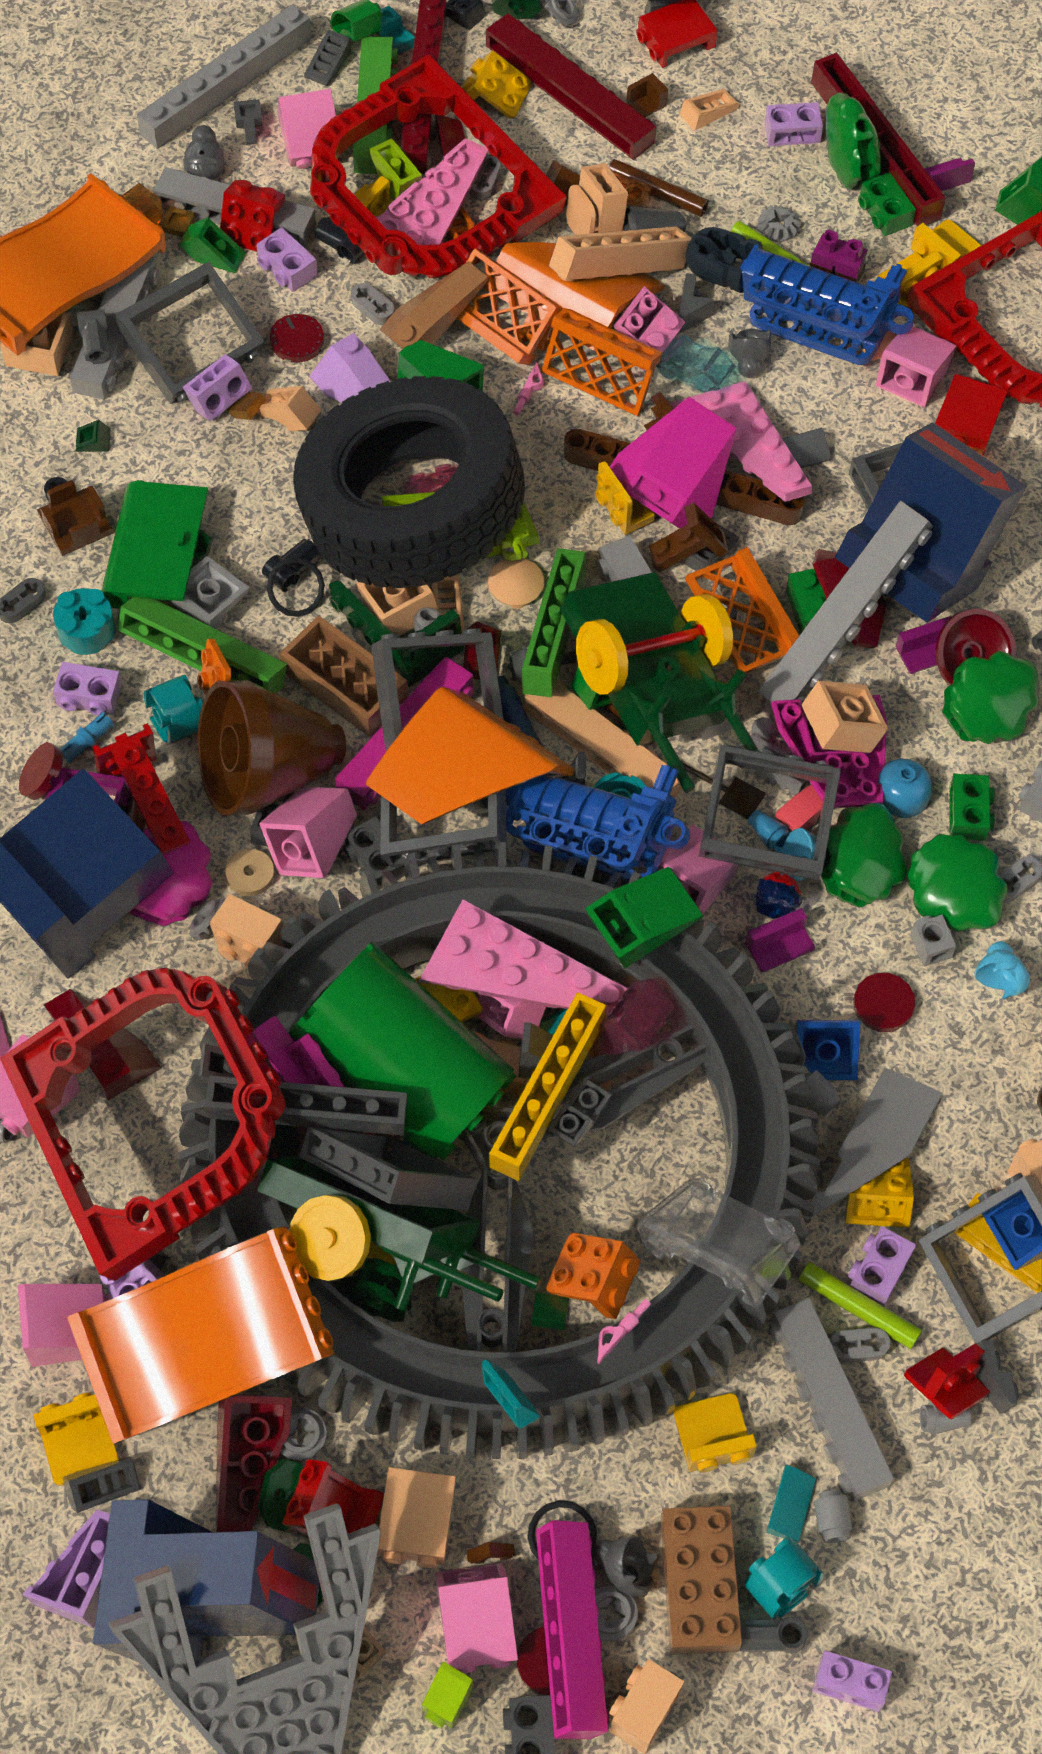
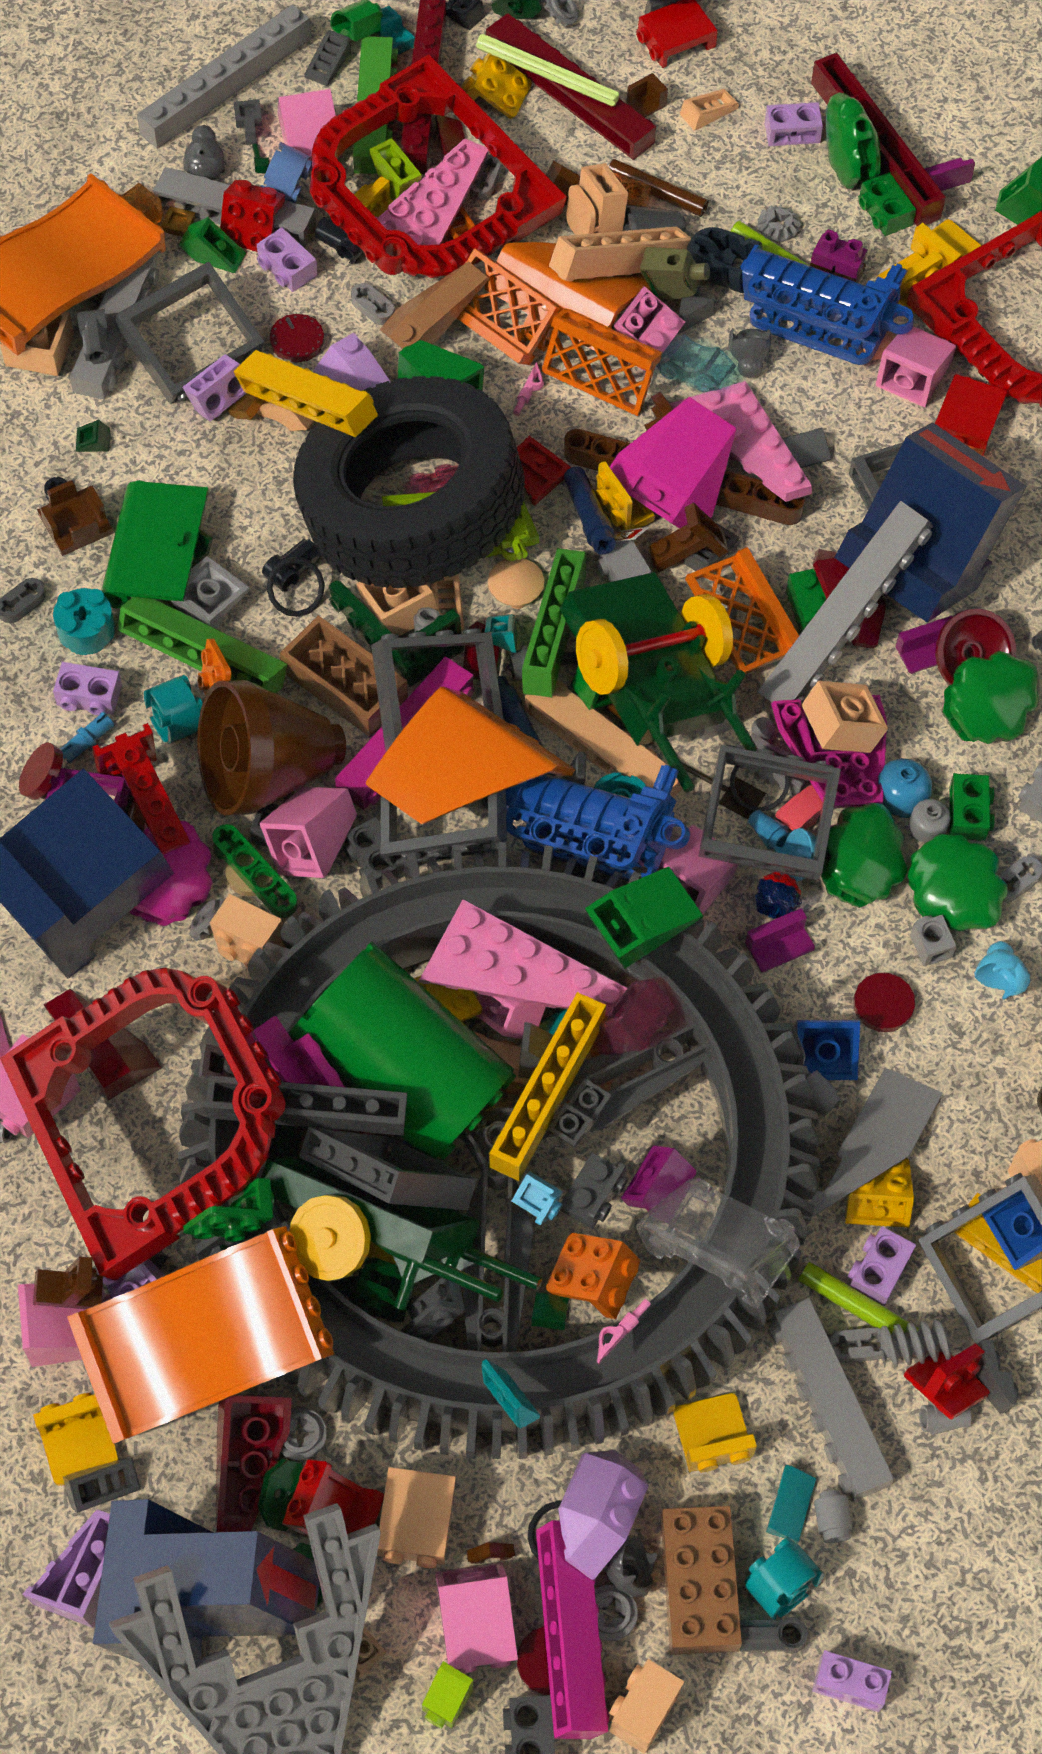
(74, 1288): none -> reddish brown bracket
(242, 1216): none -> green bracket
(250, 873): none -> green beam
(261, 163): none -> dark green hand
(287, 170): none -> medium blue brick
(306, 393): none -> yellow brick
(434, 1310): none -> dark grey bracket
(503, 631): none -> teal slope
(538, 1198): none -> medium azure bracket
(541, 469): none -> red wing
(547, 70): none -> yellowish green axle
(593, 1190): none -> dark grey bracket
(595, 523): none -> dark blue piece
(600, 1509): none -> lavender wedge
(628, 534): none -> sticker
(657, 1177): none -> magenta panel
(672, 272): none -> olive torso
(753, 808): none -> black piece
(914, 1342): none -> light grey piece
(928, 820): none -> light grey head

